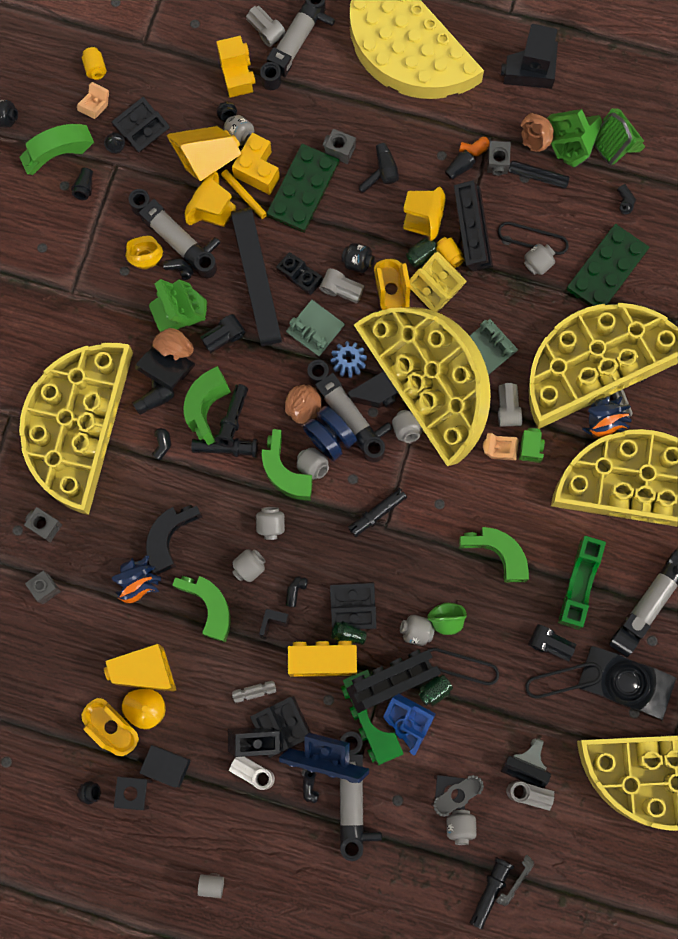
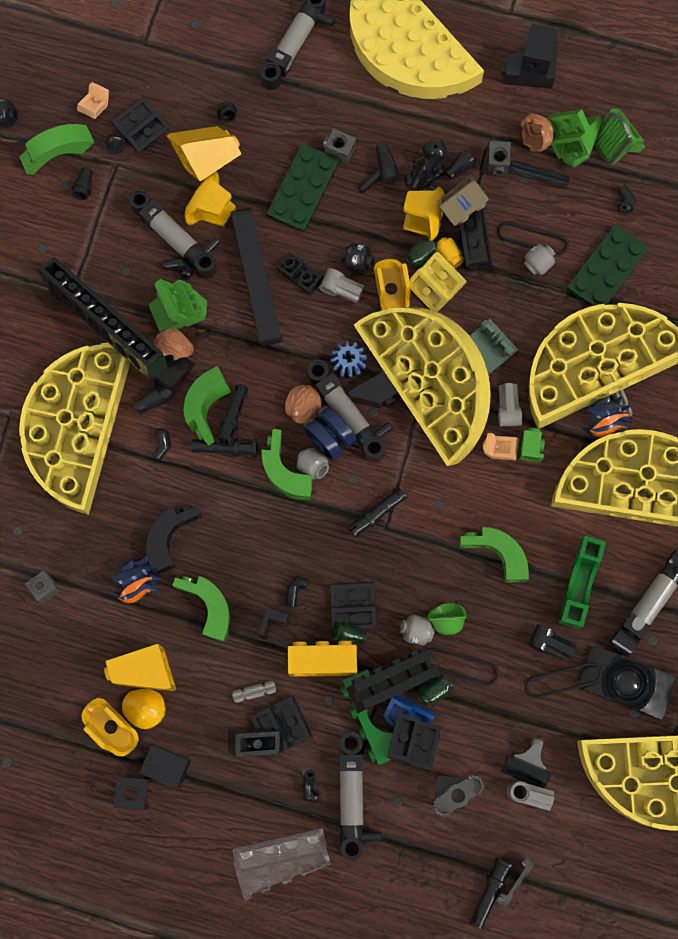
(51, 528): dark grey brick -> none
(89, 792): black plate -> none
(93, 63): yellow brick -> none
(103, 318): none -> black brick
(143, 252): yellow hat -> none
(211, 885): light grey piece -> none
(227, 331): black piece -> none
(234, 64): yellow brick -> none
(239, 127): light grey head -> none
(244, 194): yellow bar -> none
(248, 565): light grey head -> none
(250, 771): white piece -> none
(252, 165): yellow brick -> none
(268, 29): light grey piece -> none
(270, 522): light grey head -> none
(279, 861): none -> clear wedge
(315, 327): sand green hinge -> none
(325, 757): dark blue bracket -> none
(406, 427): light grey head -> none
(414, 742): none -> black slope
(425, 167): none -> black animal
(461, 827): light grey head -> none
(463, 200): none -> dark tan brick
(476, 148): orange arm -> none

